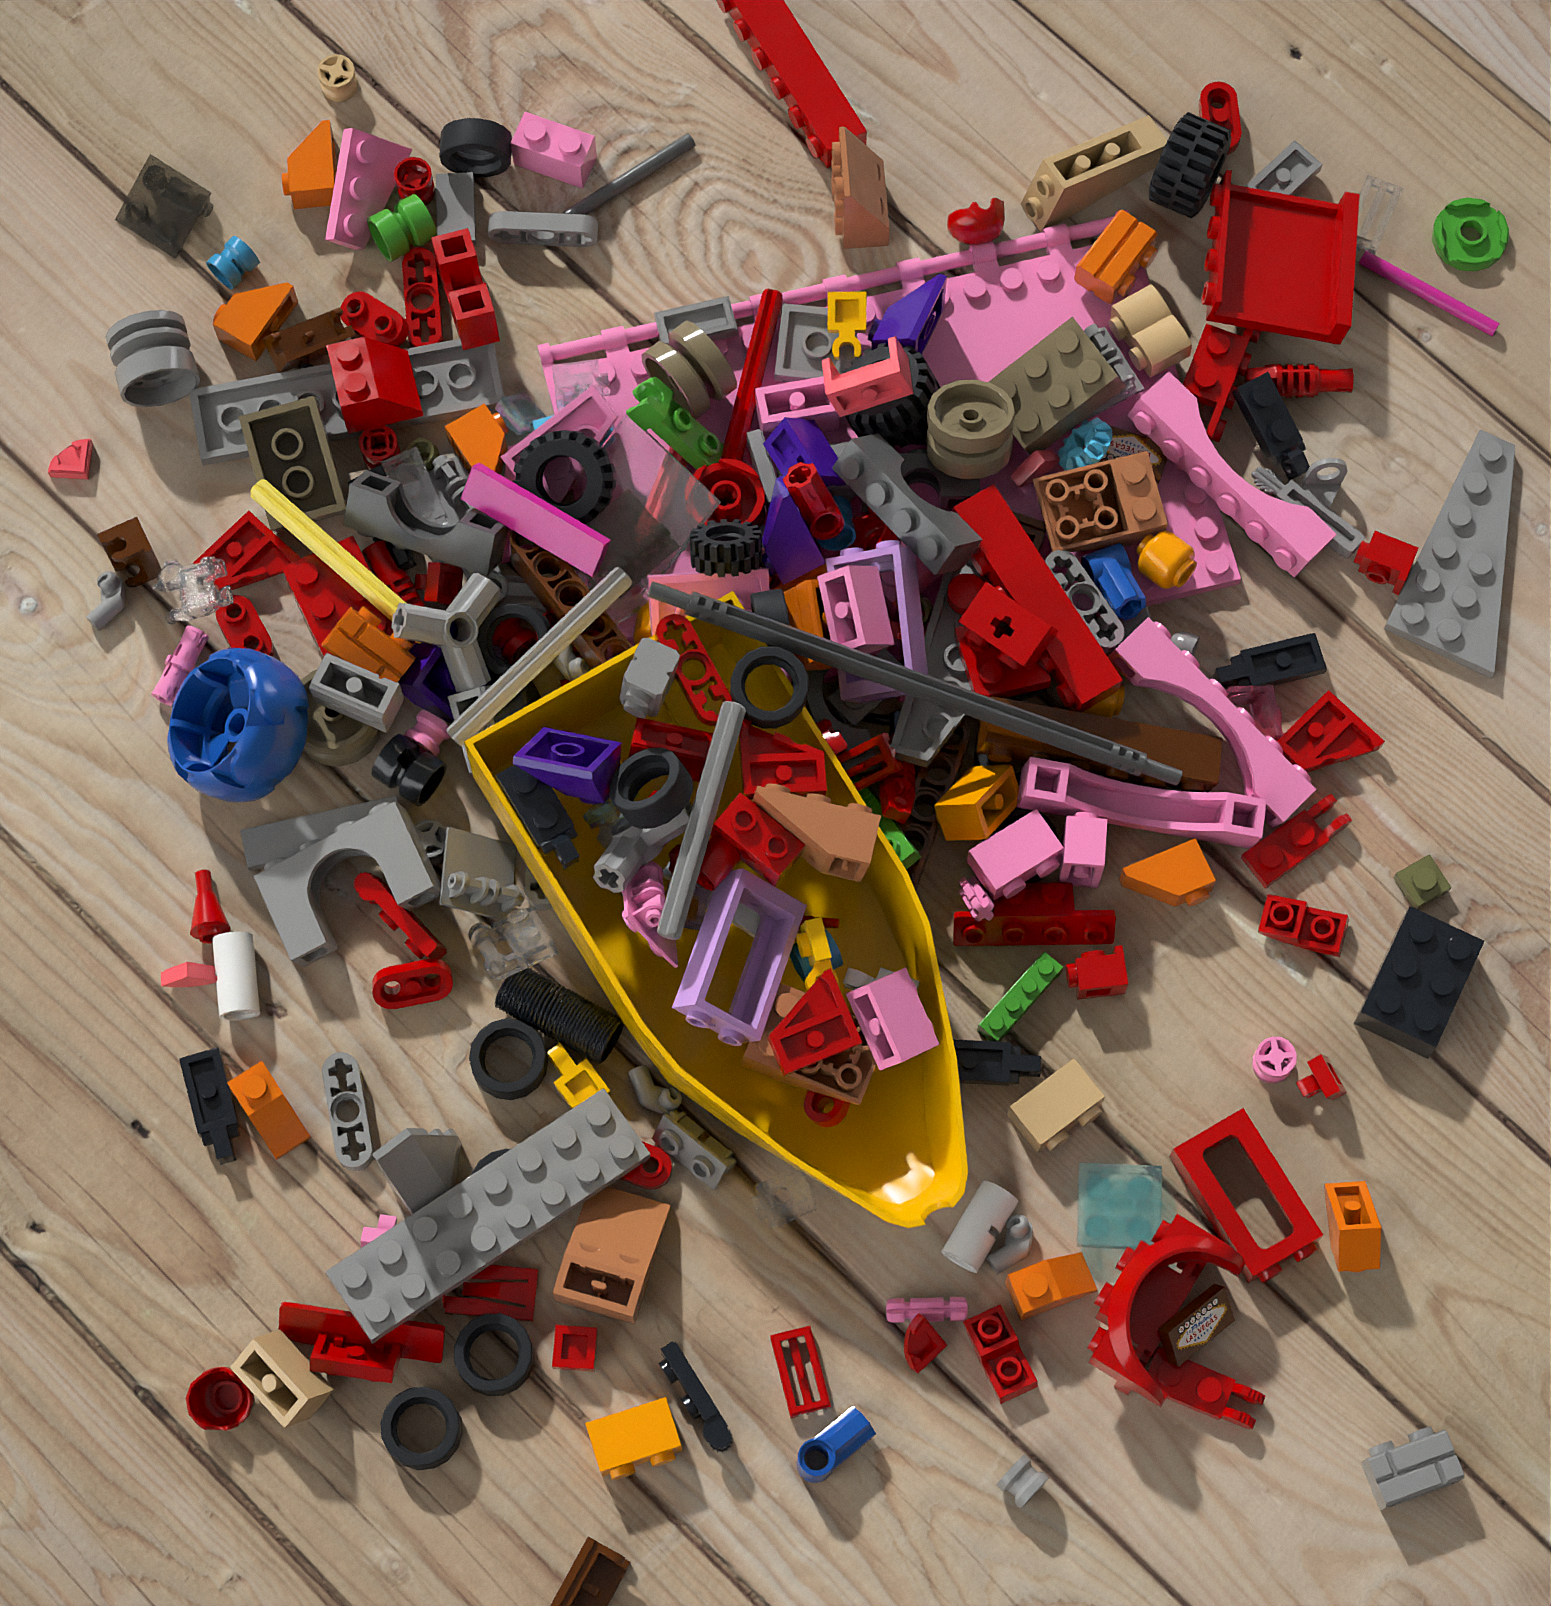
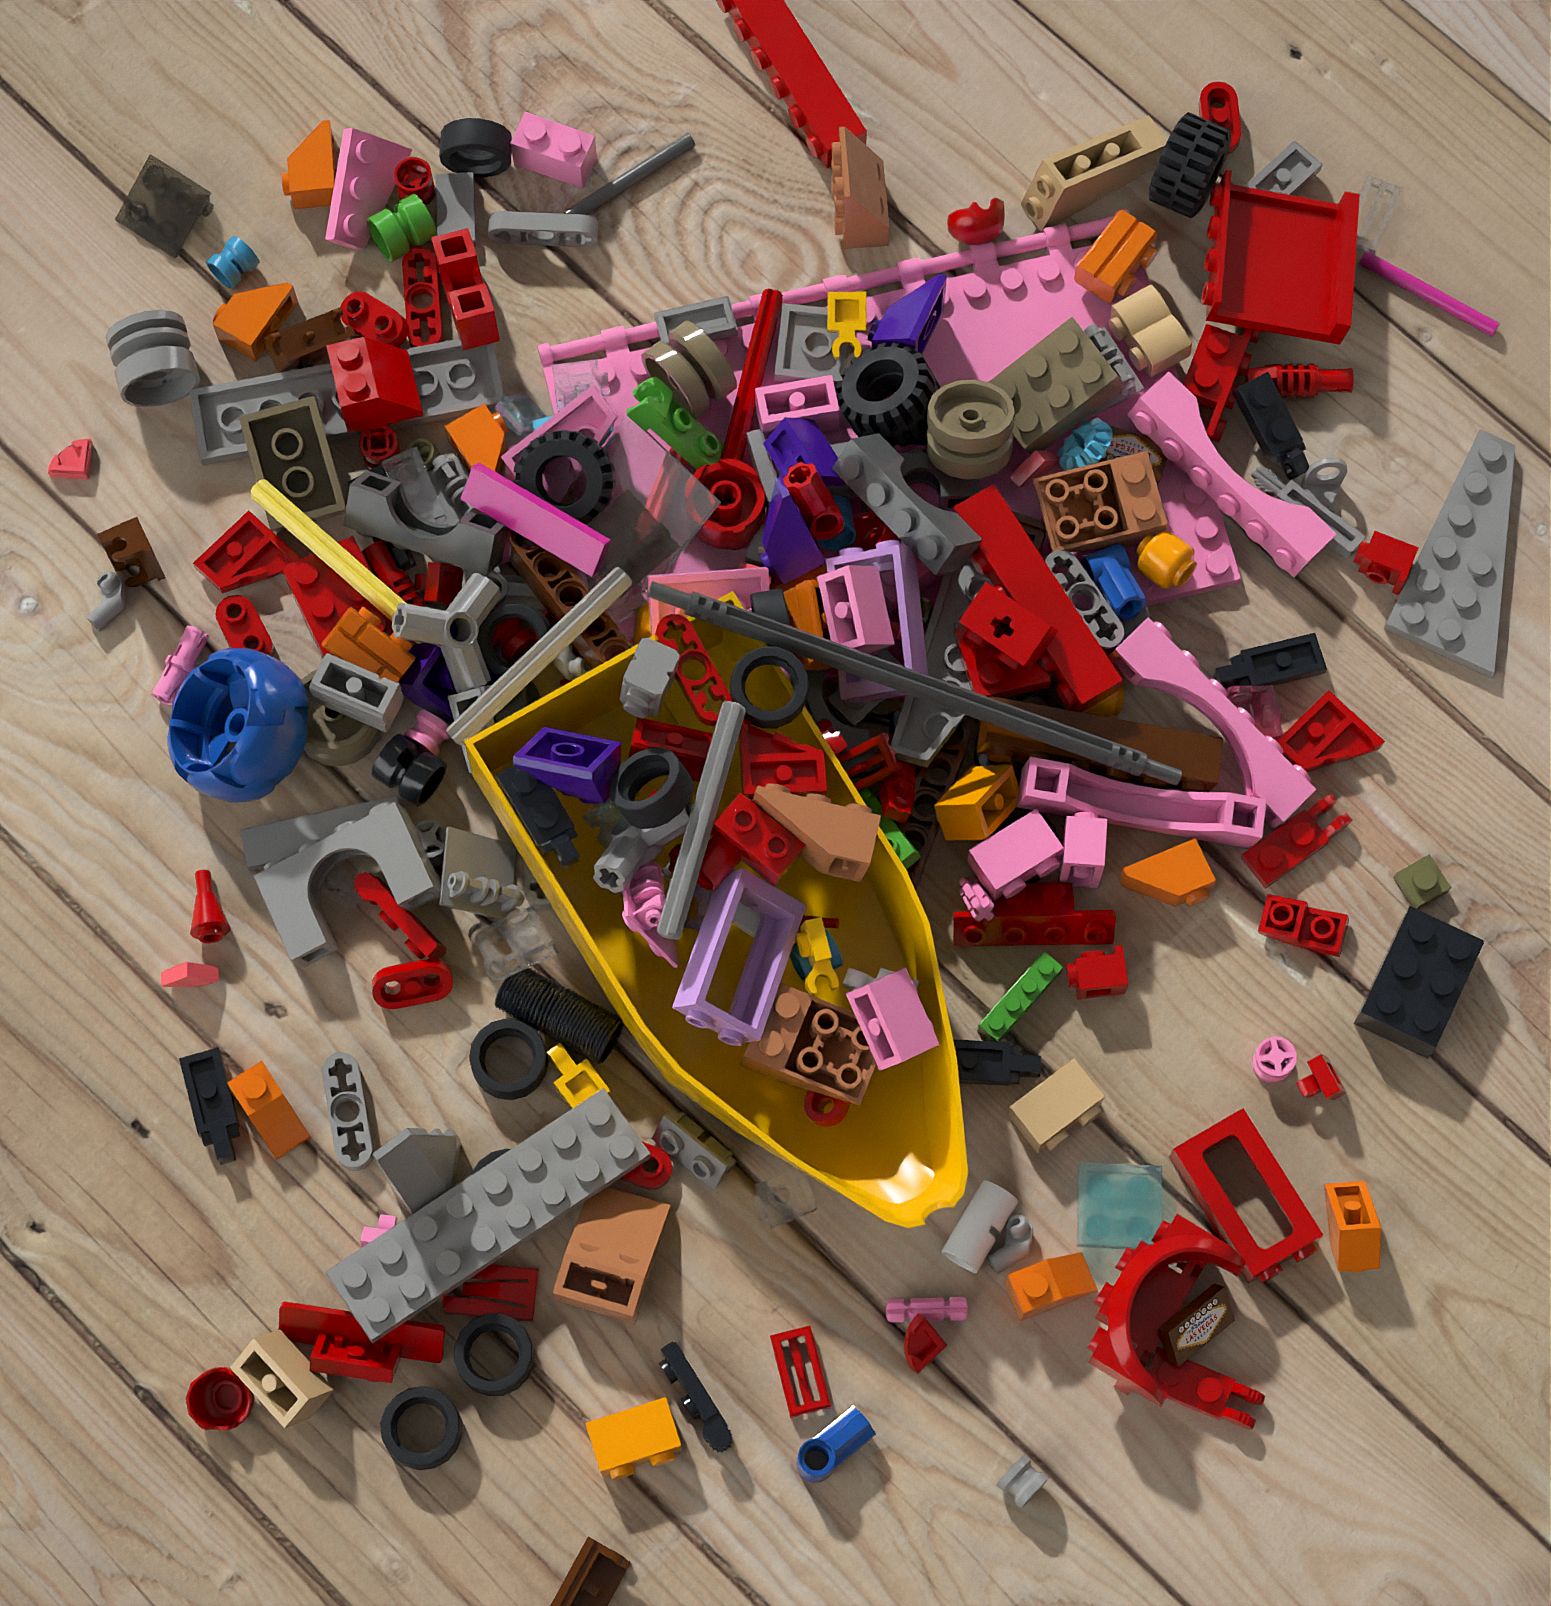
(196, 588): clear animal -> none
(236, 976): white pin -> none
(332, 69): tan wheel -> none
(575, 1348): red plate -> none
(652, 1096): light grey arm -> none
(726, 547): black tyre -> none
(814, 1027): red wing -> none
(869, 384): coral panel -> none
(962, 591): red tile -> none
(1000, 1354): red slope -> none
(1186, 641): light grey hinge -> none
(1412, 1468): light grey brick -> none
(1461, 252): bright green tile -> none

